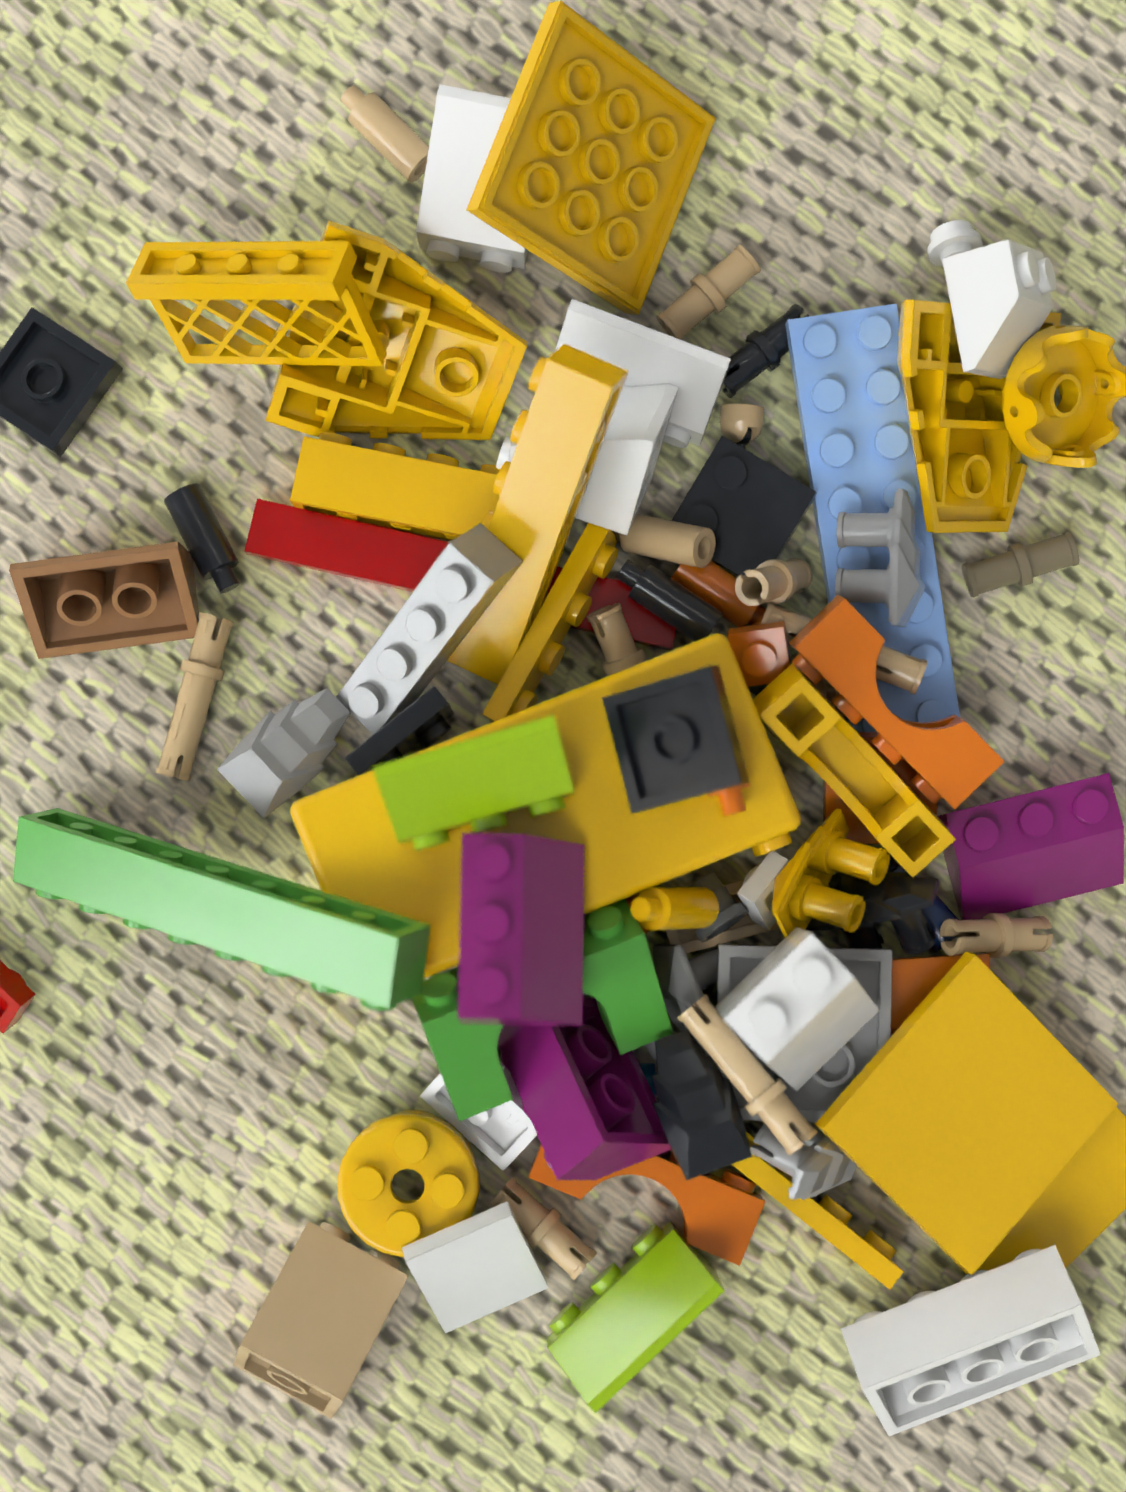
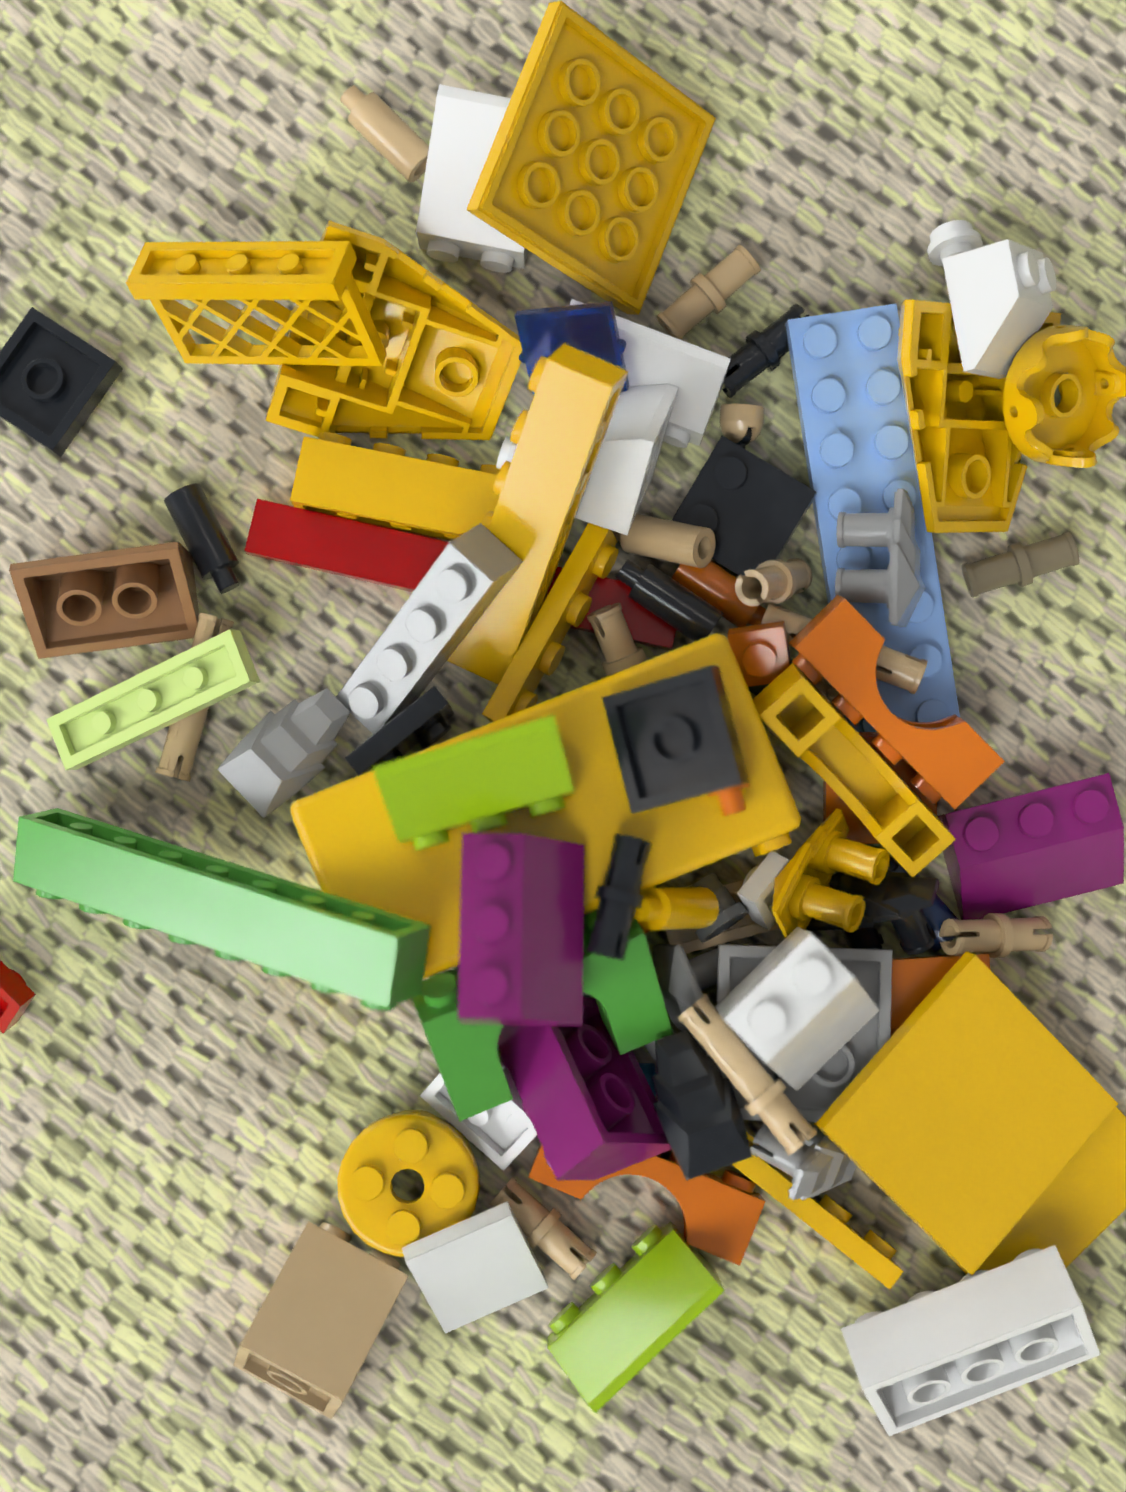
(153, 699): none -> yellowish green plate
(582, 326): none -> clear blue piece
(619, 897): none -> black pin

